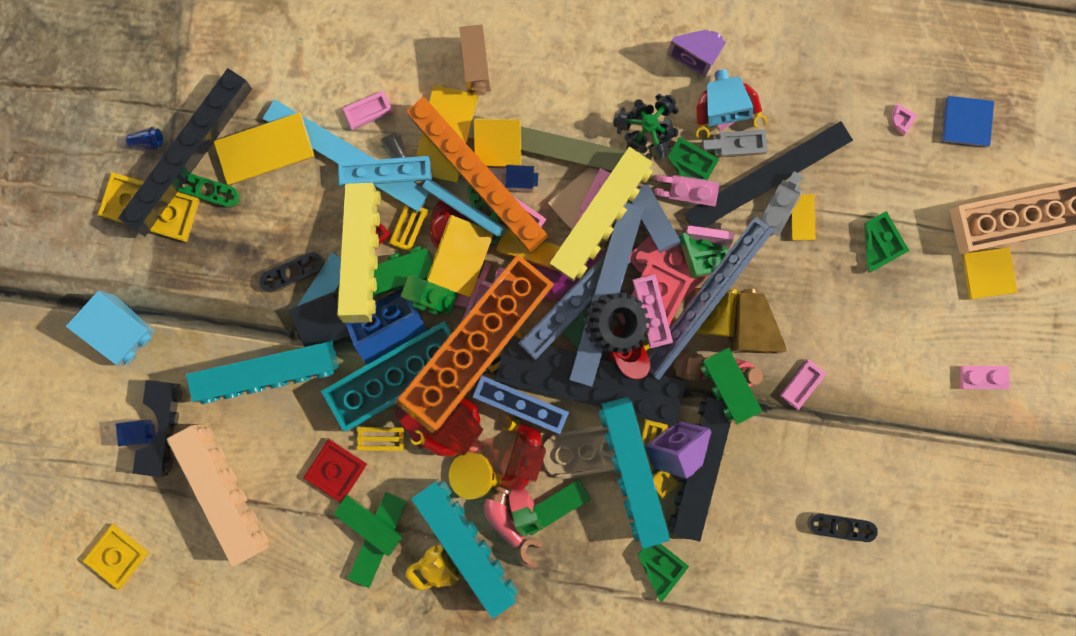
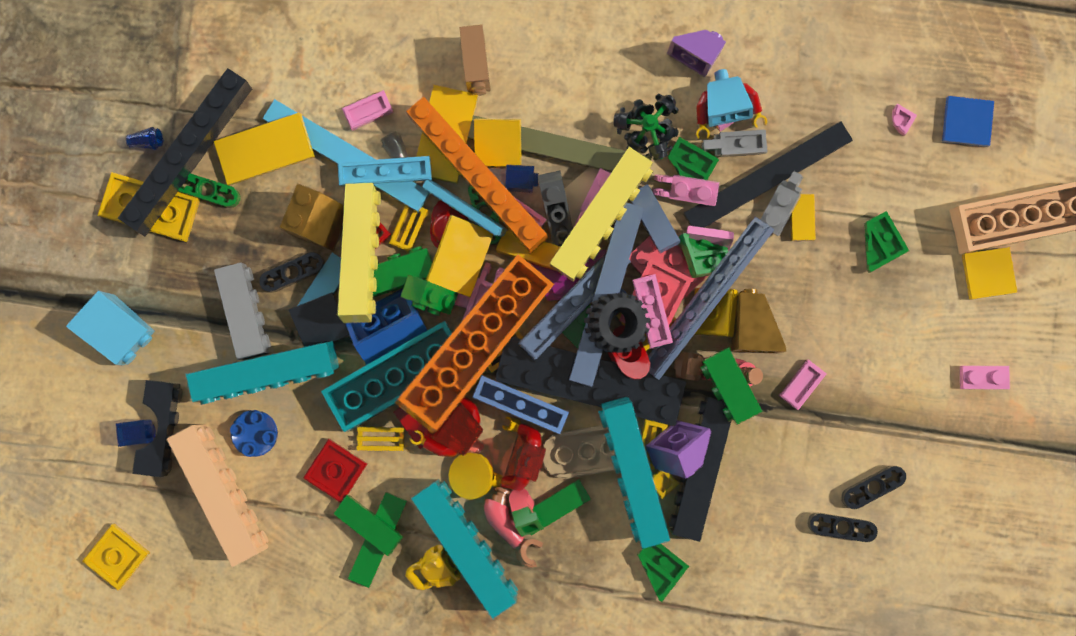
(242, 311): none -> light grey brick
(254, 433): none -> blue dish
(313, 217): none -> pearl gold slope
(555, 206): none -> dark grey slope
(885, 473): none -> black beam

